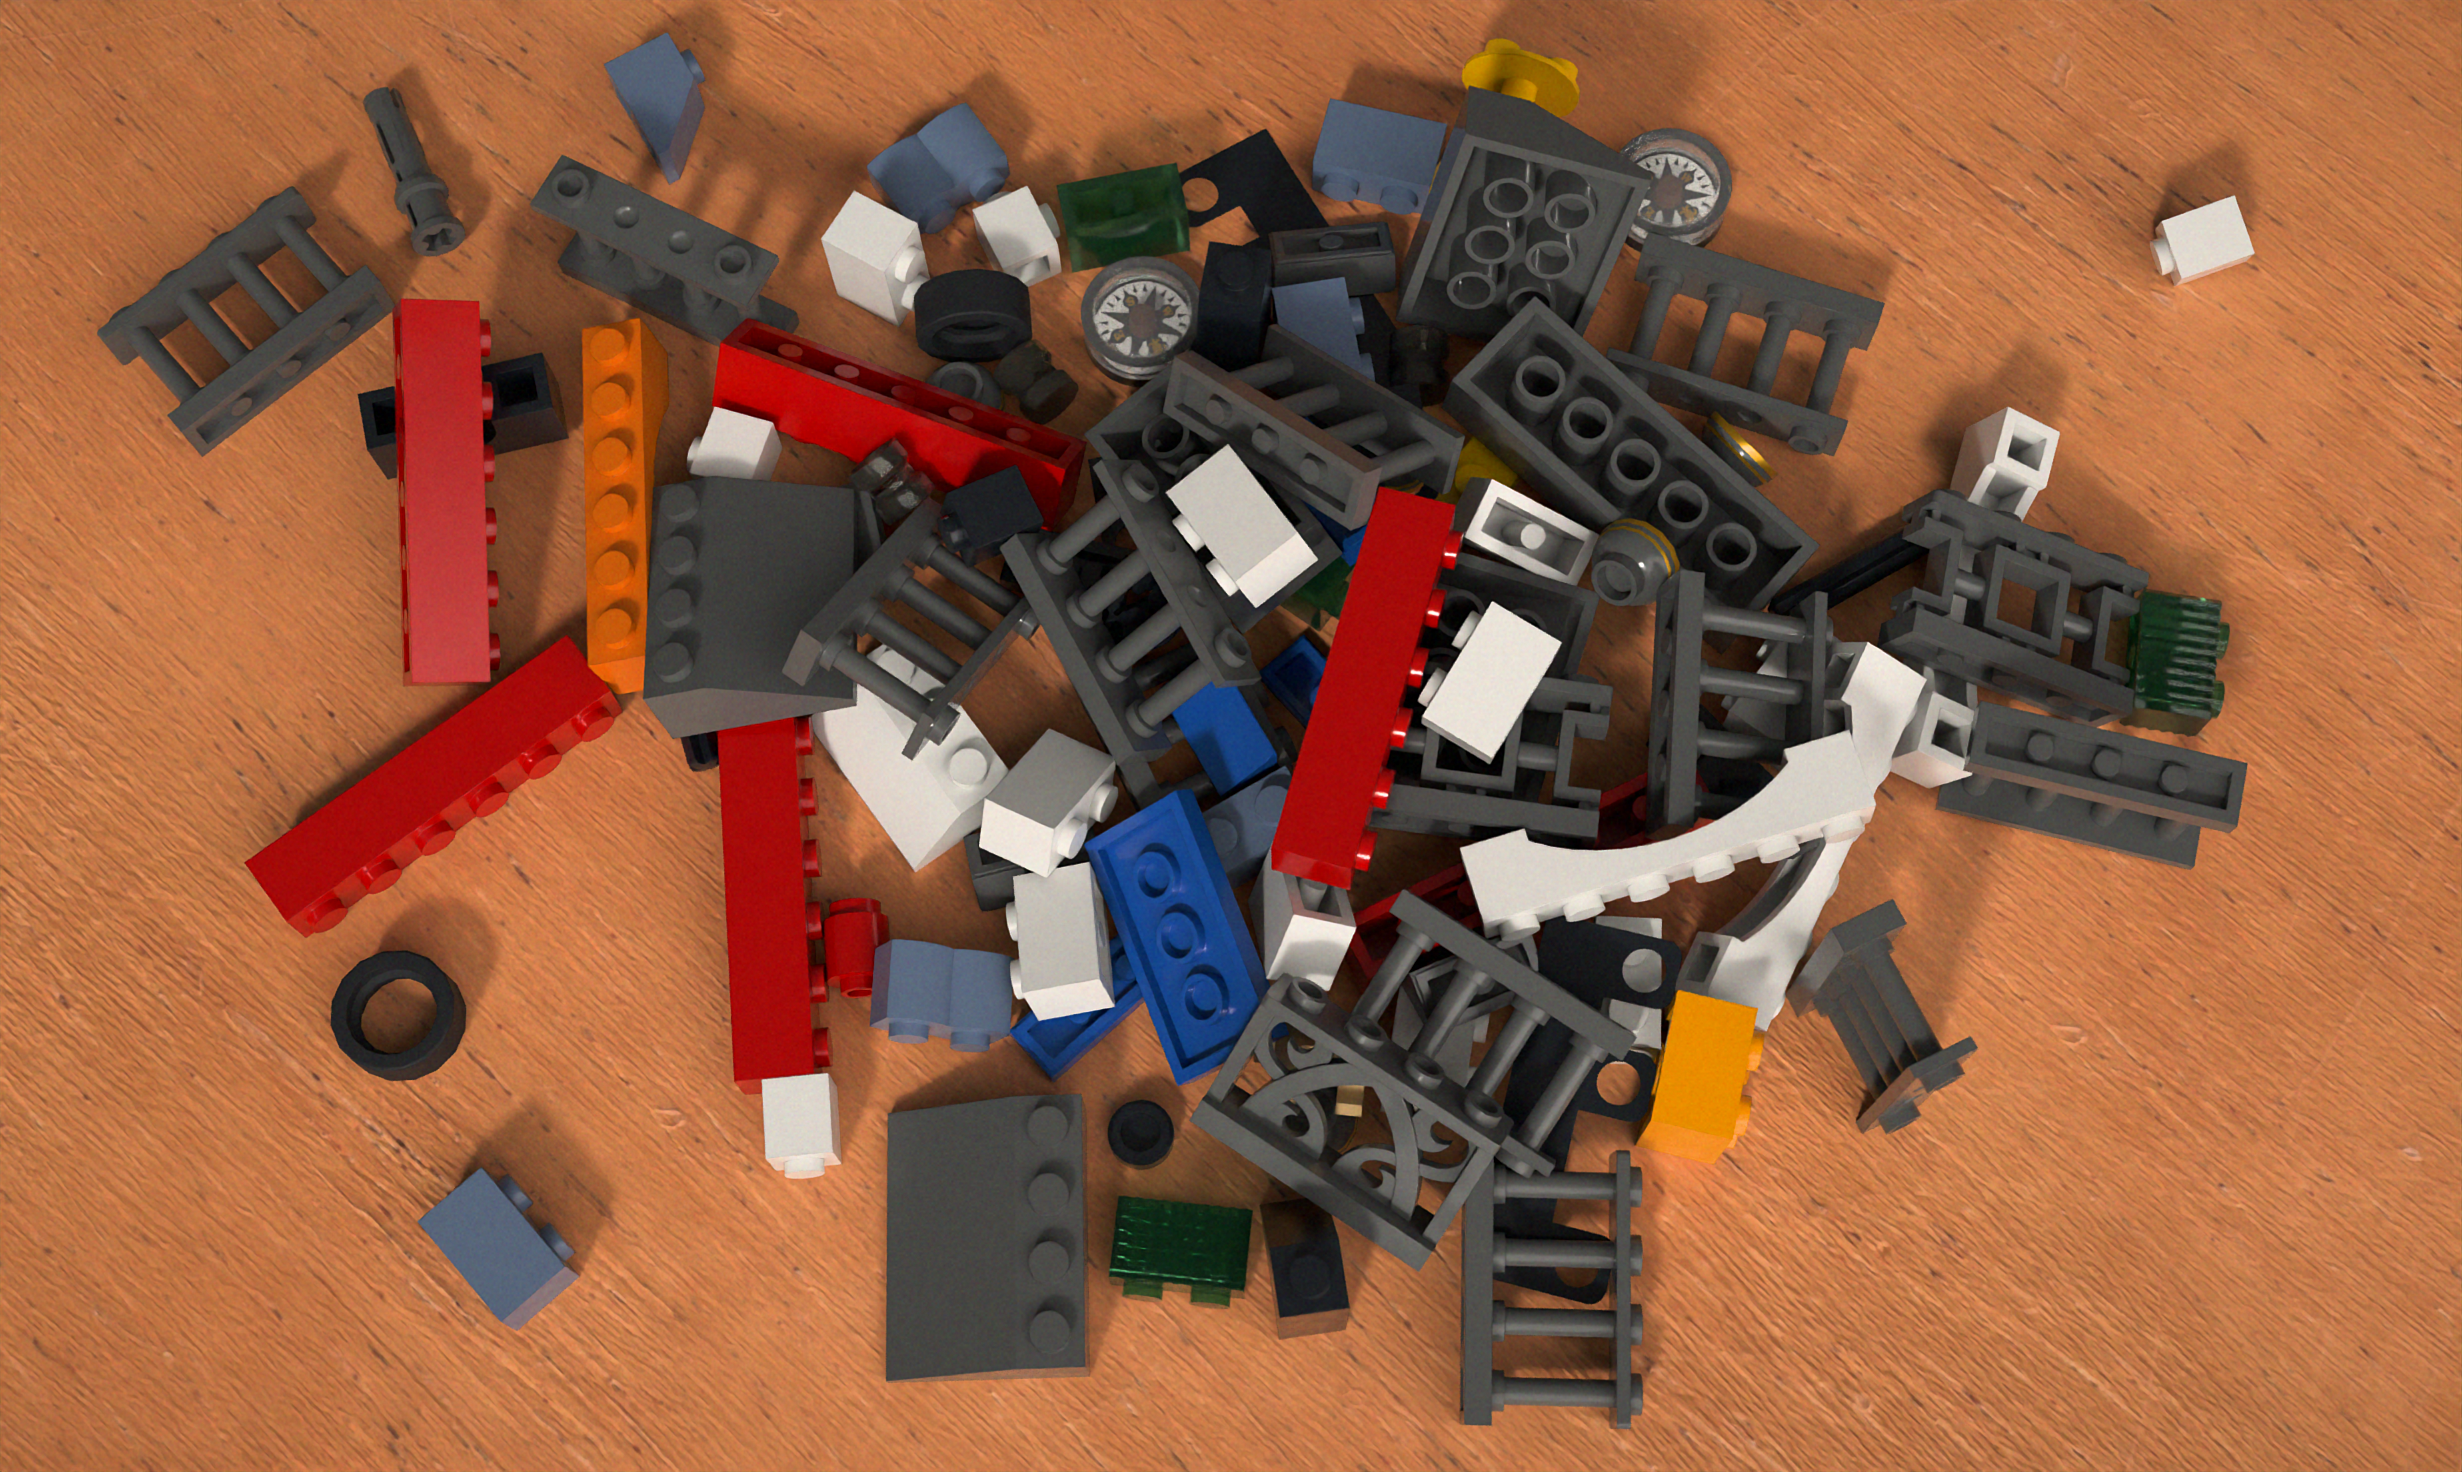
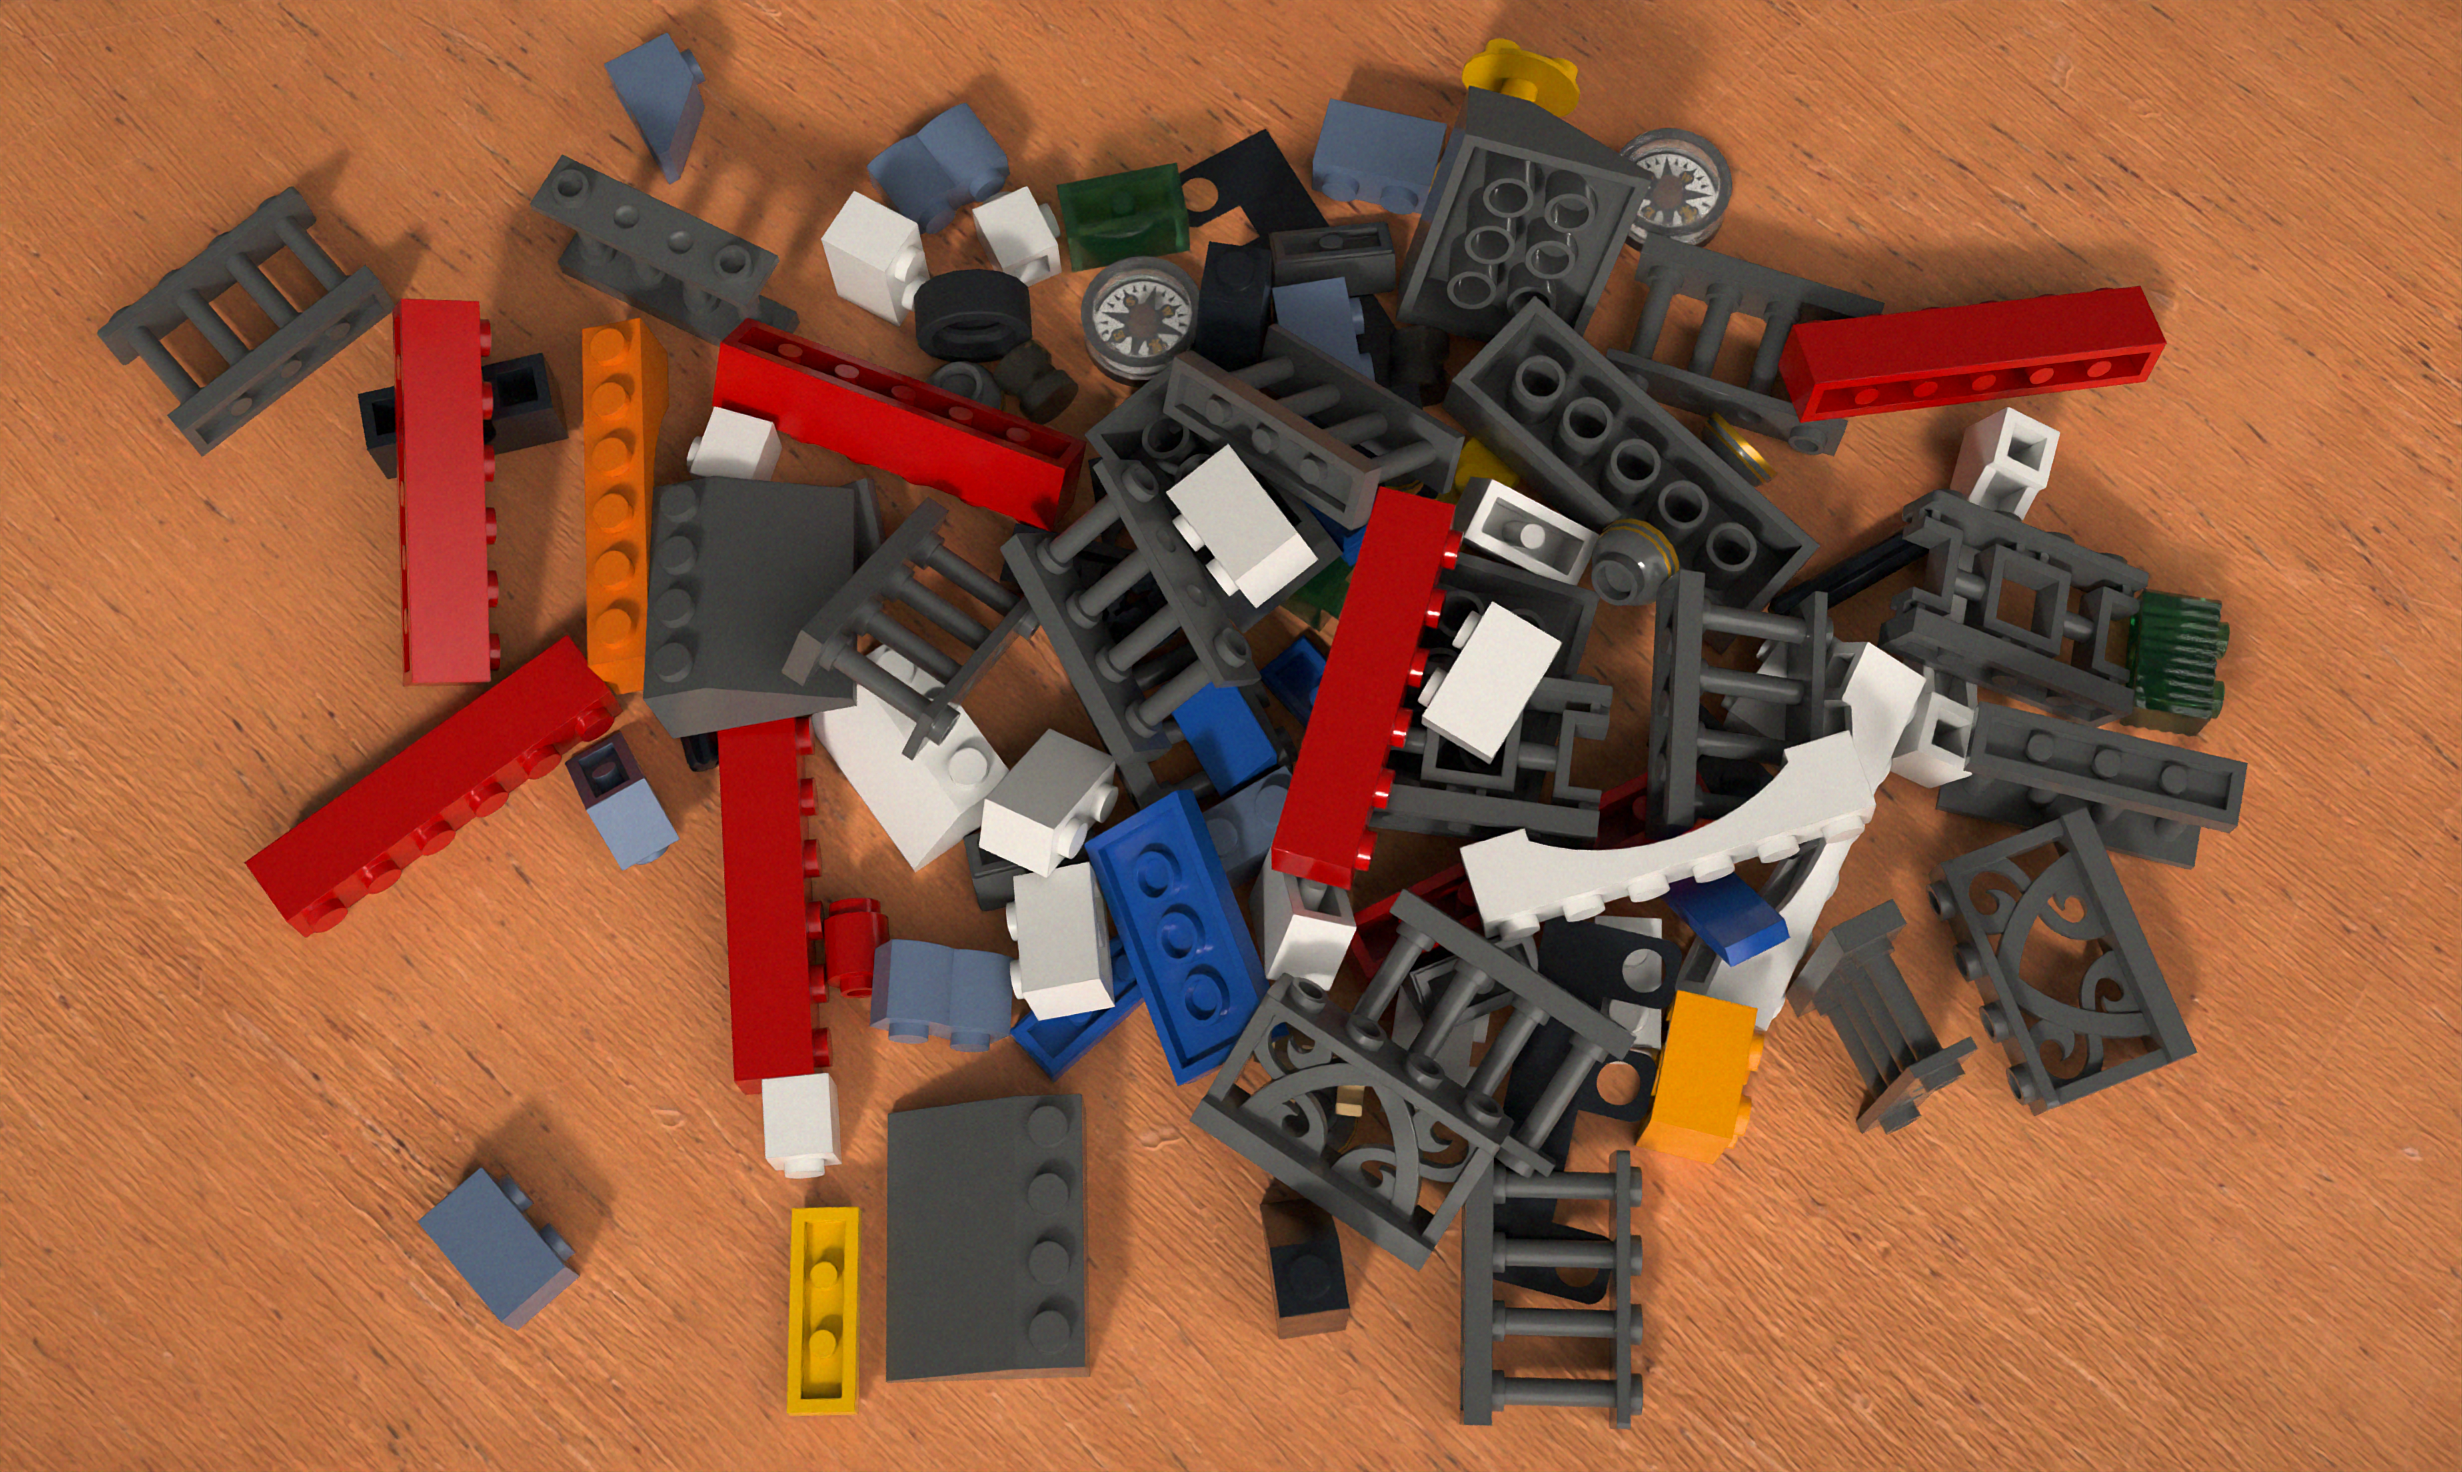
(364, 982): black tyre -> none
(418, 191): dark grey pin -> none
(622, 802): none -> sand blue slope
(824, 1311): none -> yellow plate
(900, 492): clear smoke wheel -> none
(987, 514): black brick -> none
(1141, 1134): black tile -> none
(1180, 1250): clear green brick -> none
(1727, 916): none -> blue tile
(1970, 353): none -> red brick
(2082, 873): none -> dark grey fence
(2201, 241): white brick -> none

